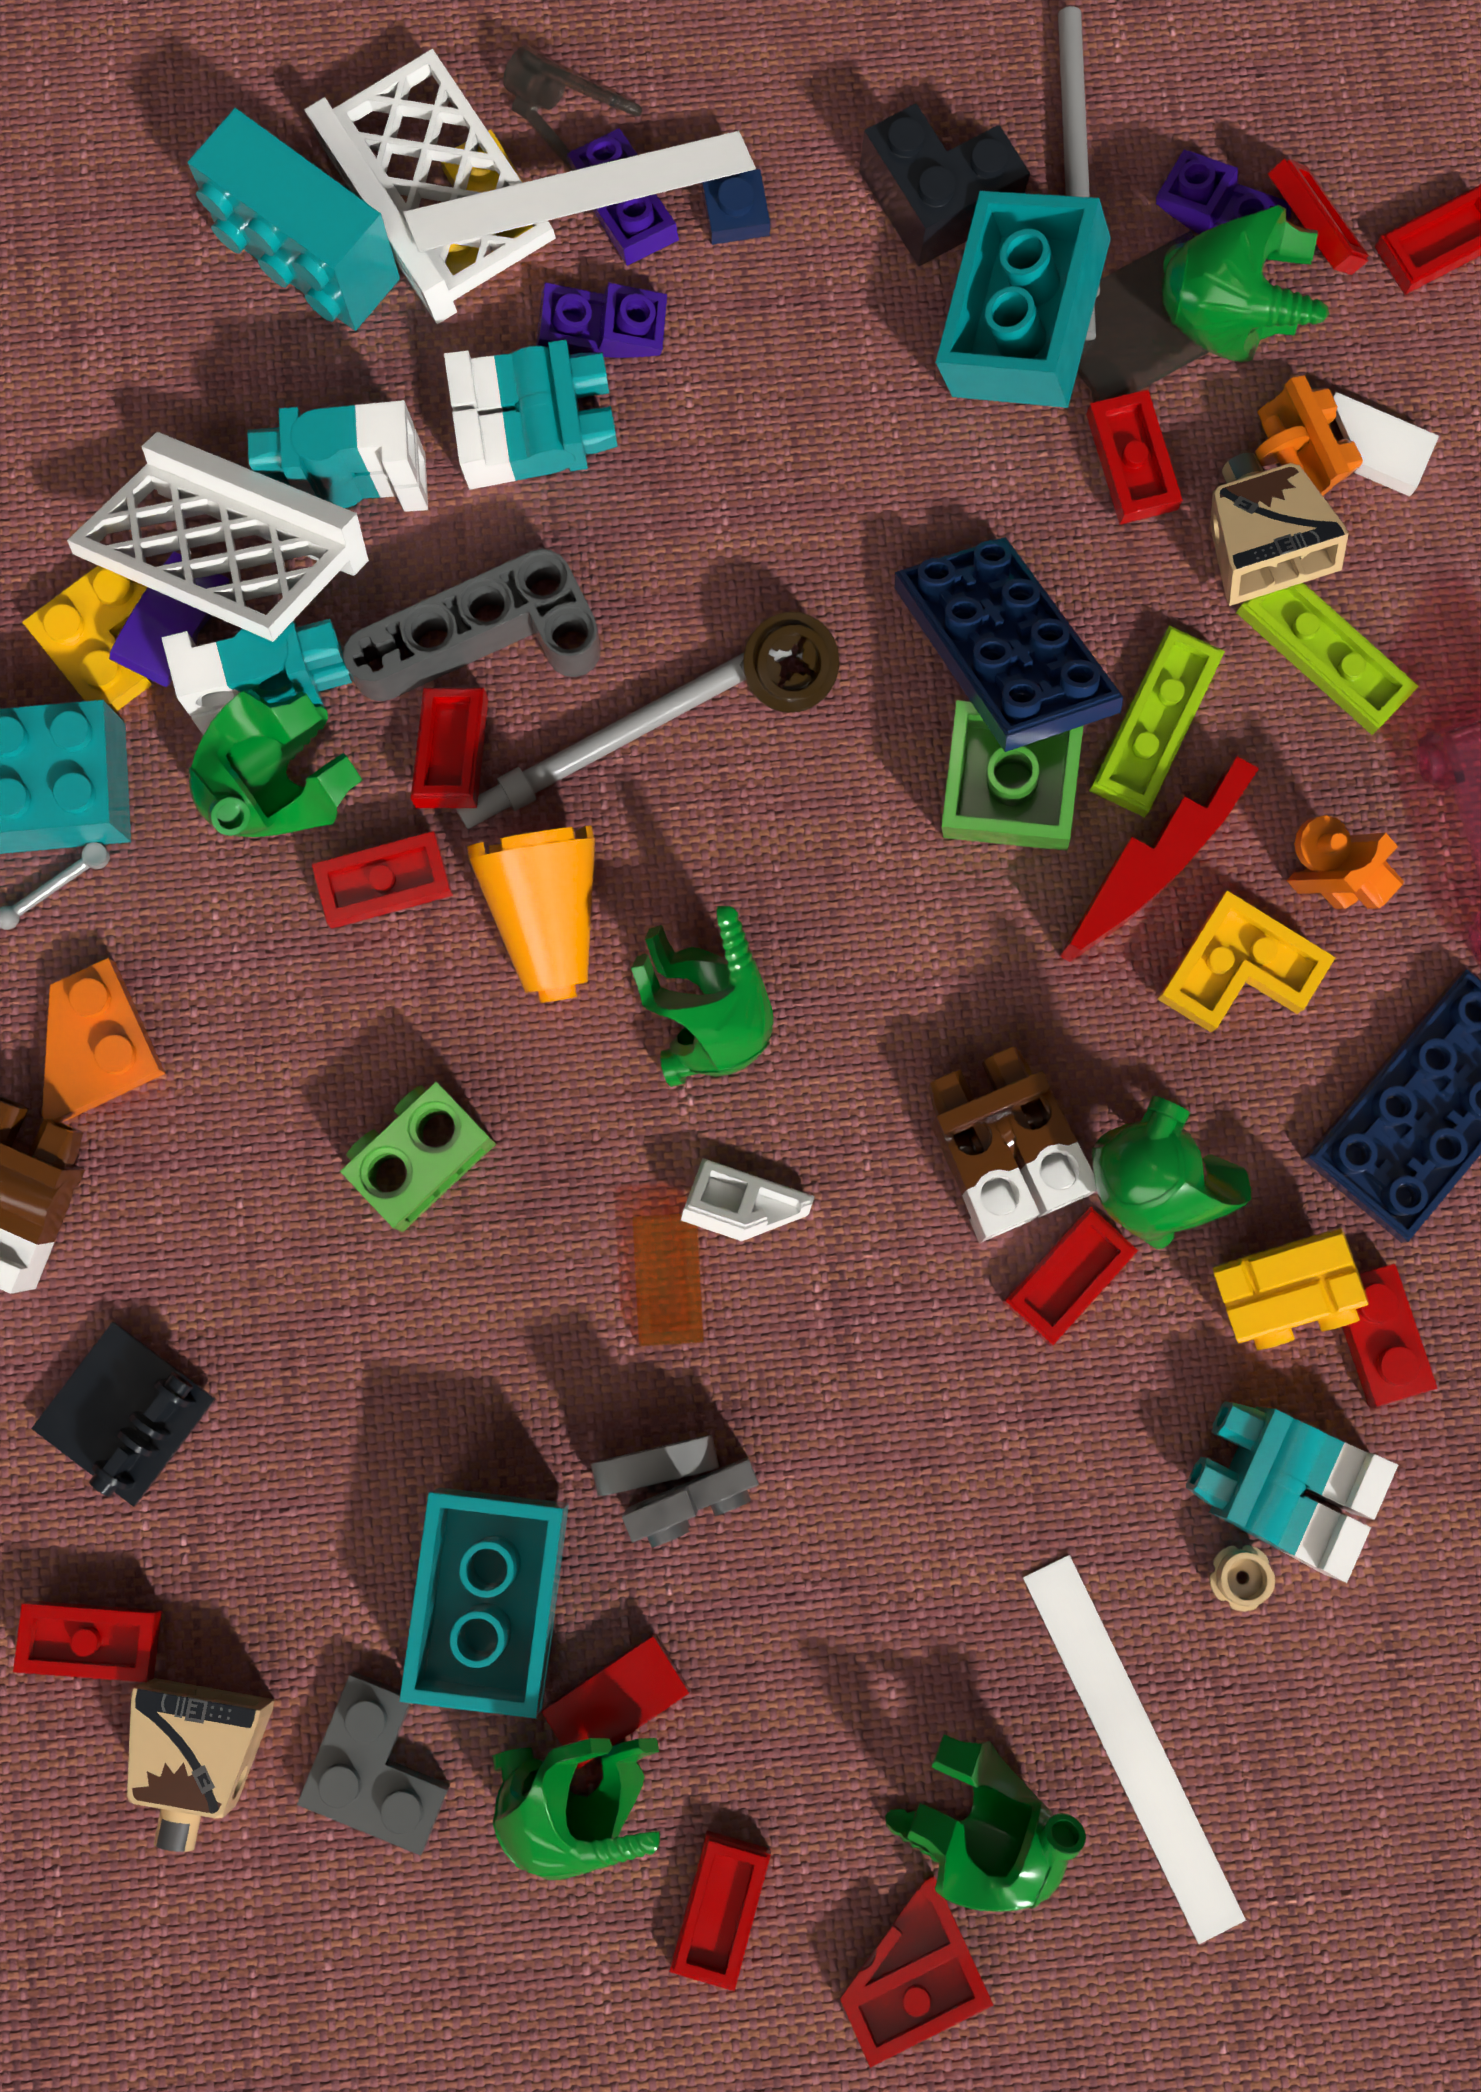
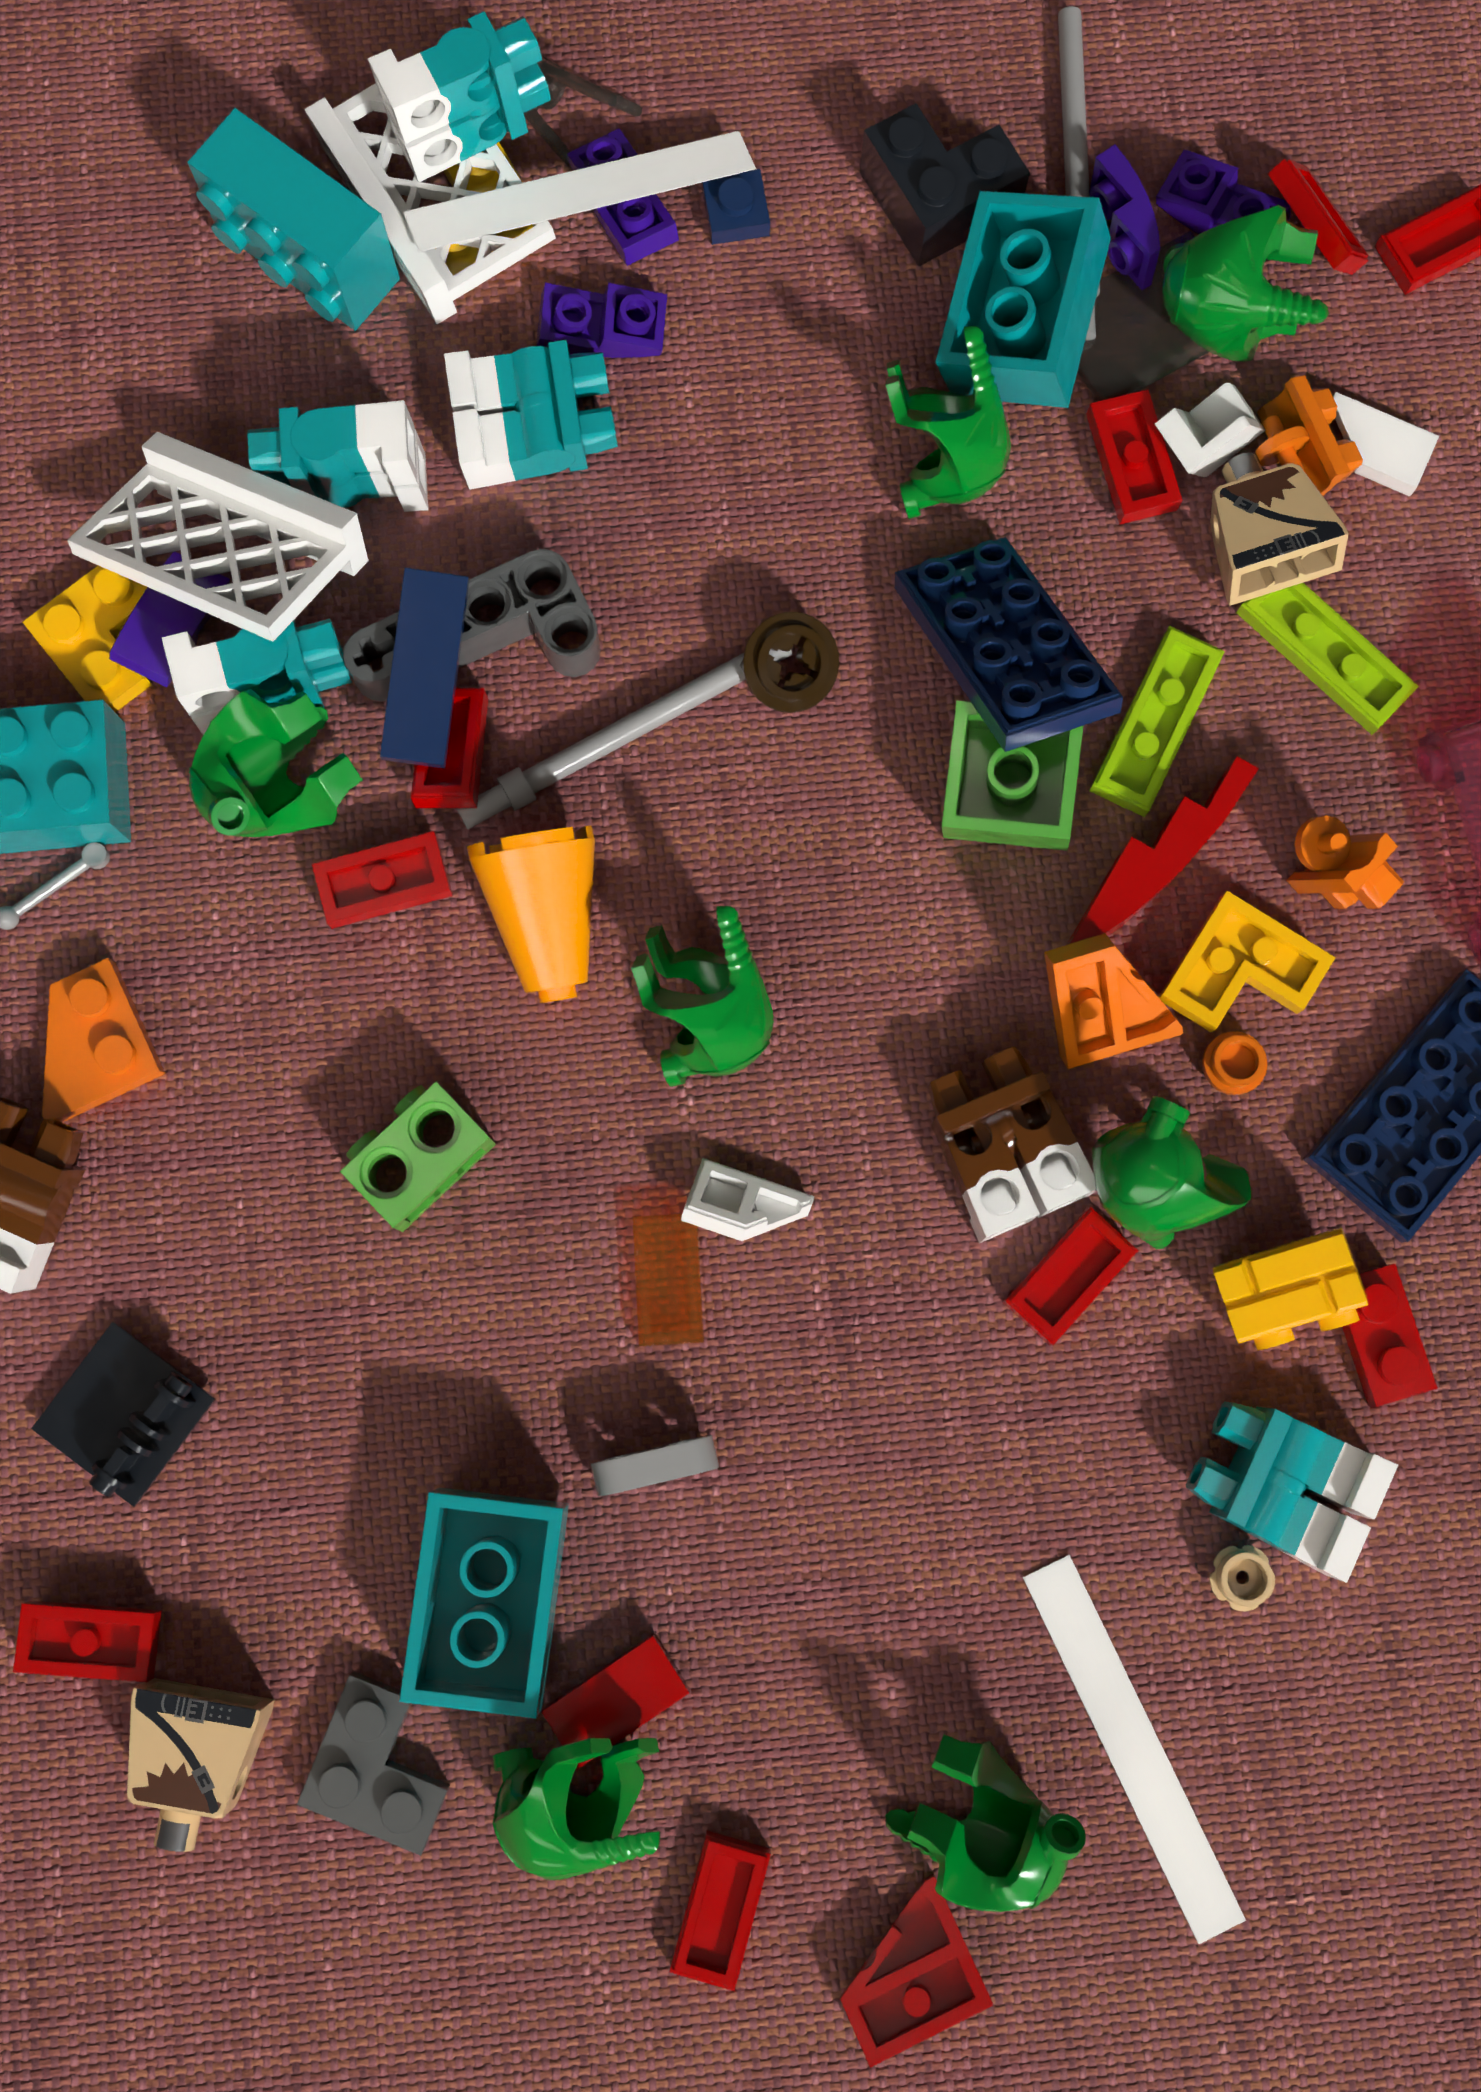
(424, 668): none -> dark blue tile
(461, 92): none -> teal hips
(667, 1514): flat silver plate -> none
(966, 428): none -> green piece
(1102, 1003): none -> orange wing
(1133, 226): none -> dark purple slope
(1211, 430): none -> white panel
(1234, 1063): none -> orange plate

